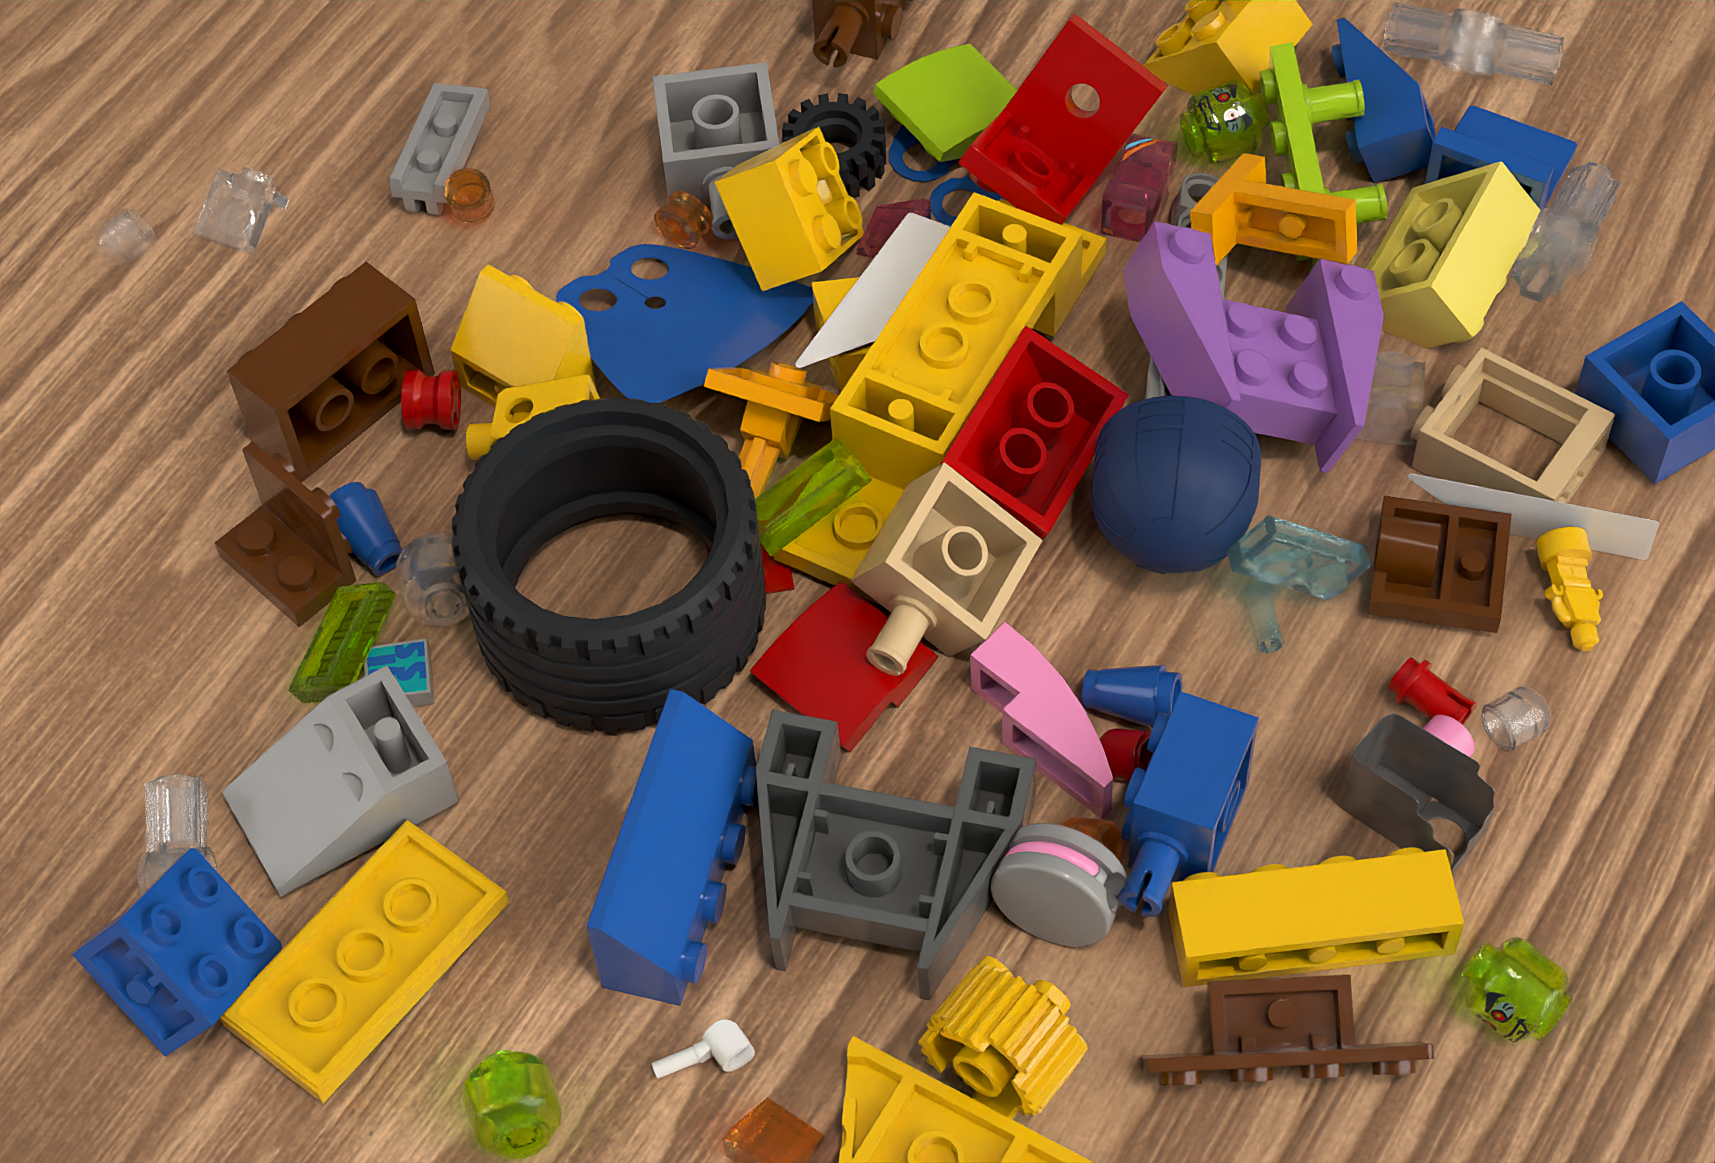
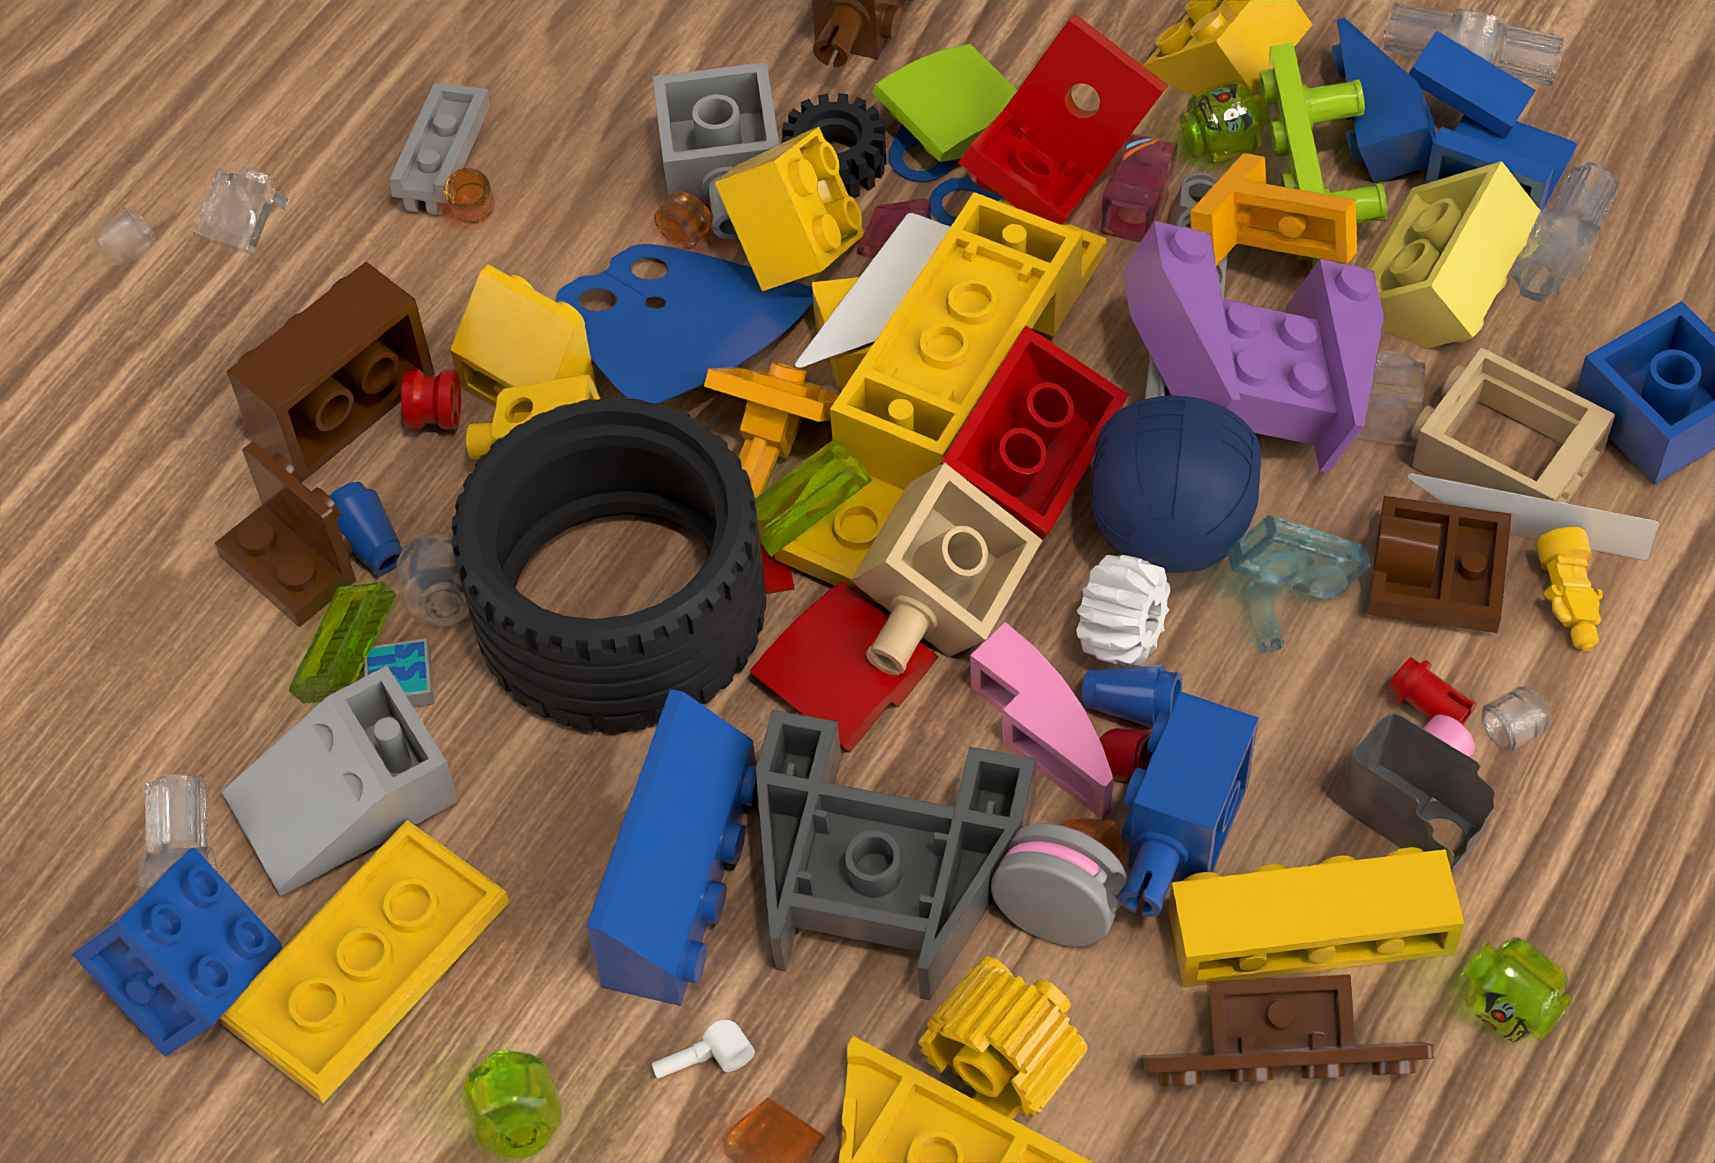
(1123, 610): none -> white gear
(1471, 84): none -> blue tile

